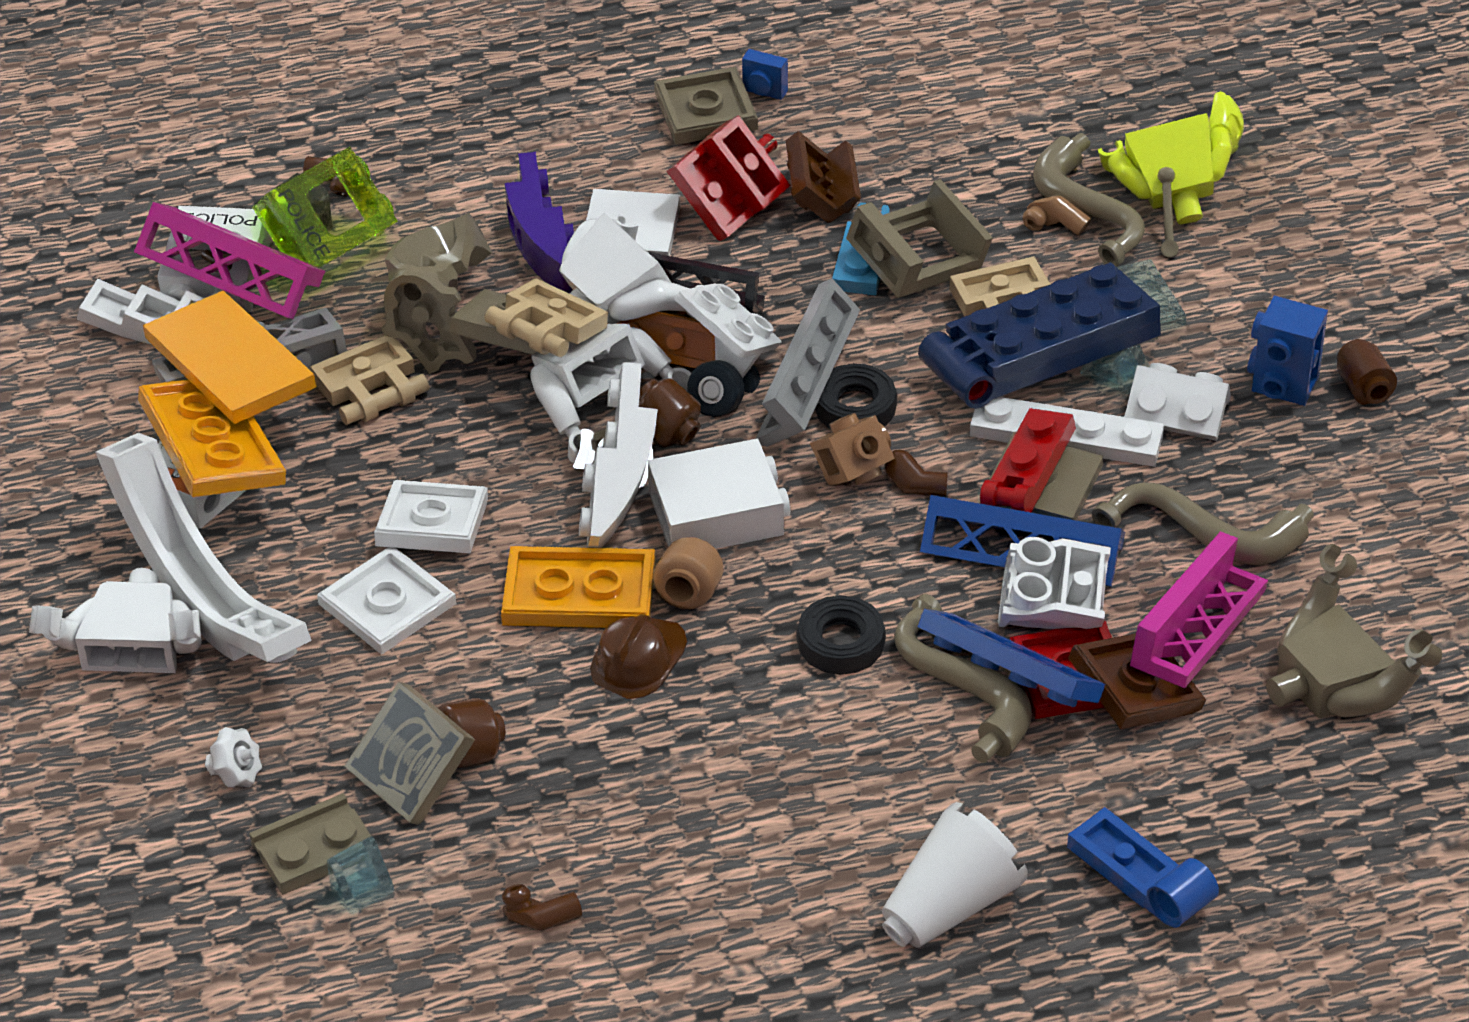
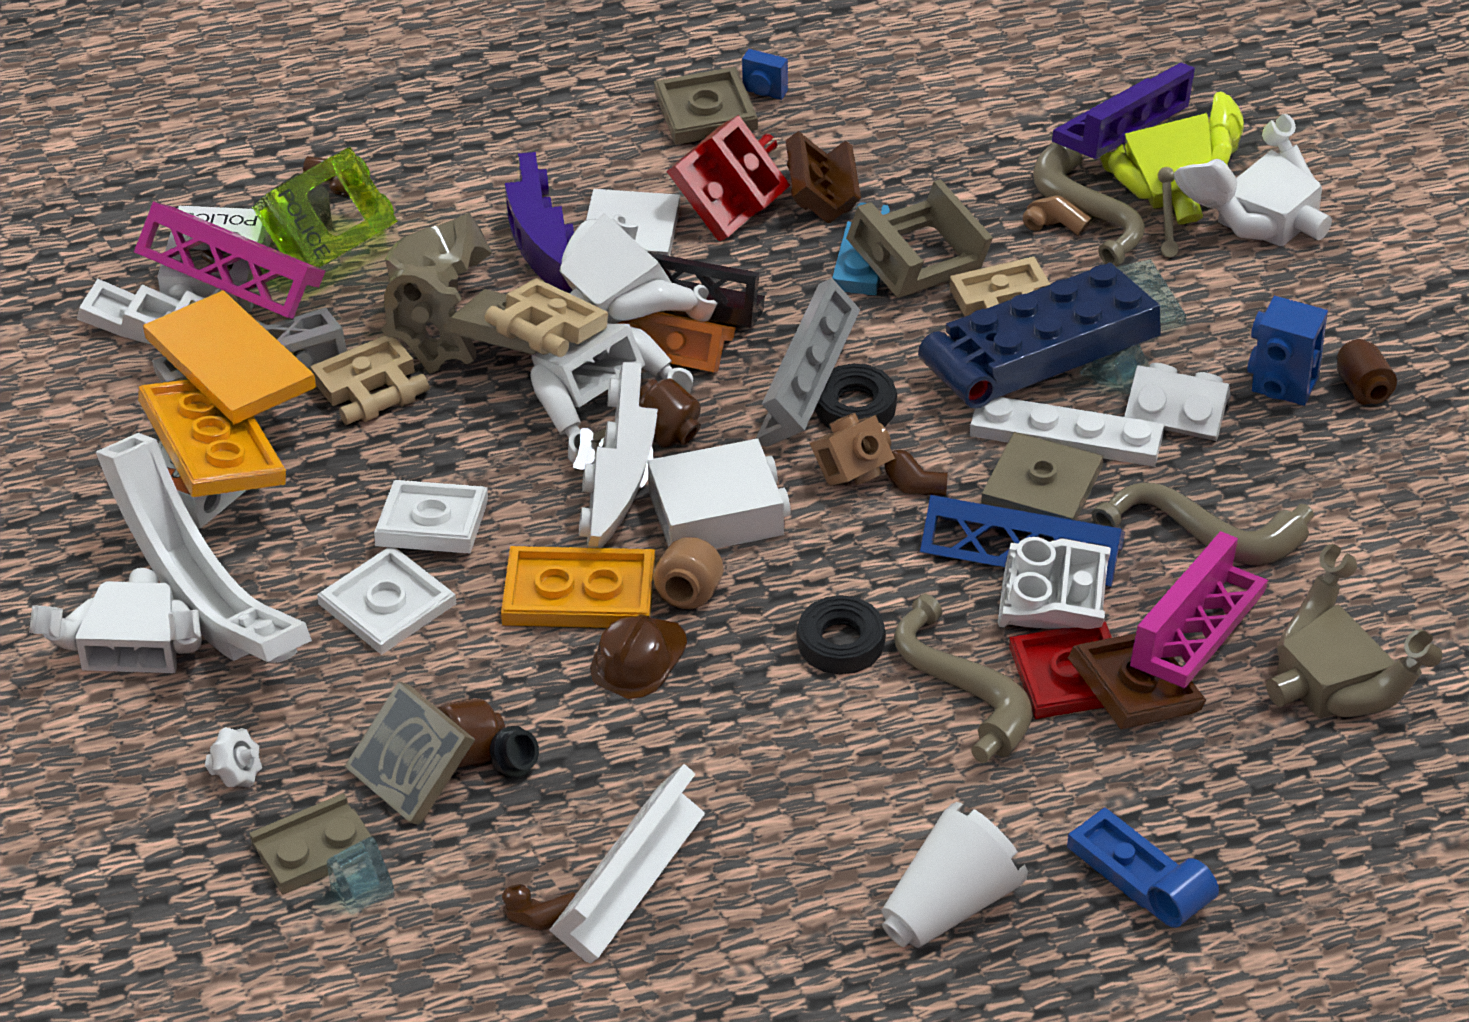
(514, 751): none -> black plate
(629, 868): none -> white fence
(738, 344): white plate -> none
(1026, 665): blue plate -> none
(1029, 460): red plate -> none
(1128, 111): none -> dark purple fence
(1268, 199): none -> white torso

